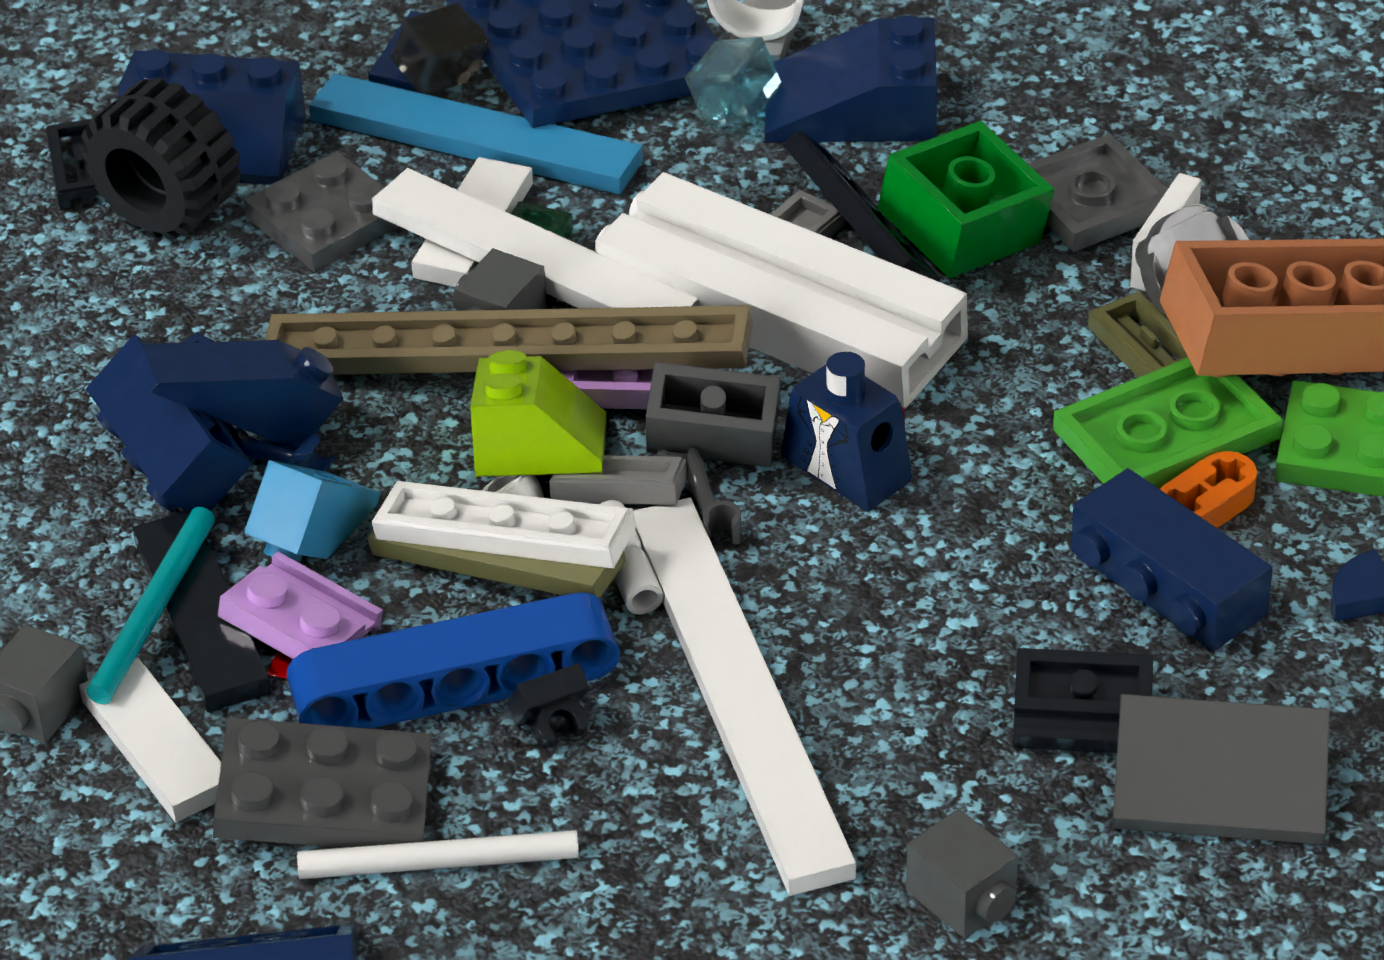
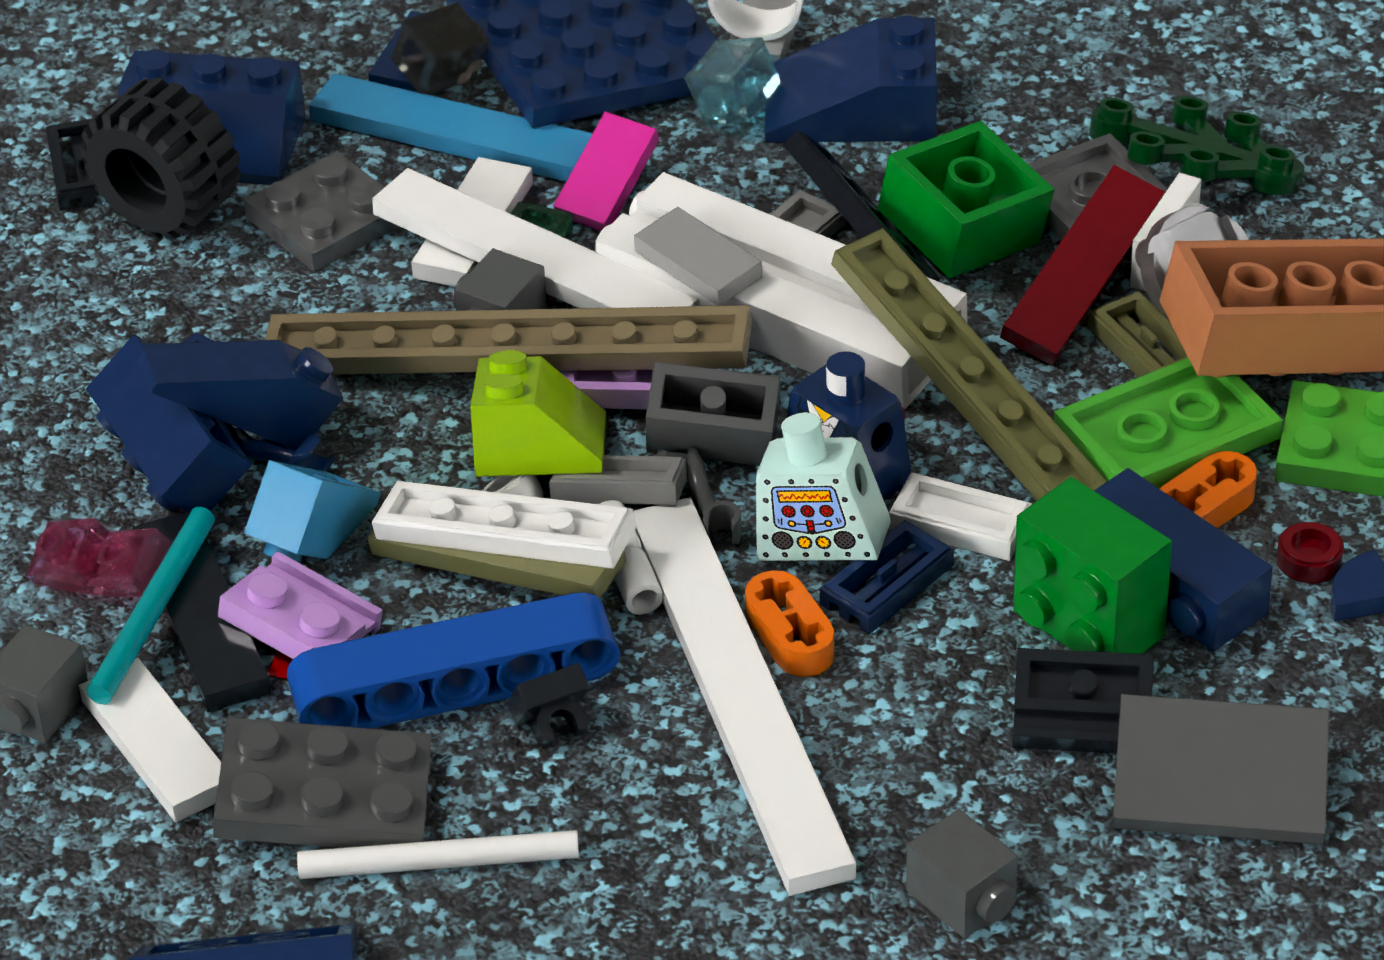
(93, 561): none -> clear pink slope
(607, 171): none -> dark pink tile
(698, 256): none -> light grey tile
(802, 618): none -> orange beam
(817, 497): none -> light aqua torso
(895, 581): none -> dark blue tile
(959, 515): none -> white tile
(962, 365): none -> olive tile
(1081, 266): none -> dark red tile
(1091, 572): none -> green brick
(1201, 147): none -> dark green plant
(1310, 552): none -> dark red tile

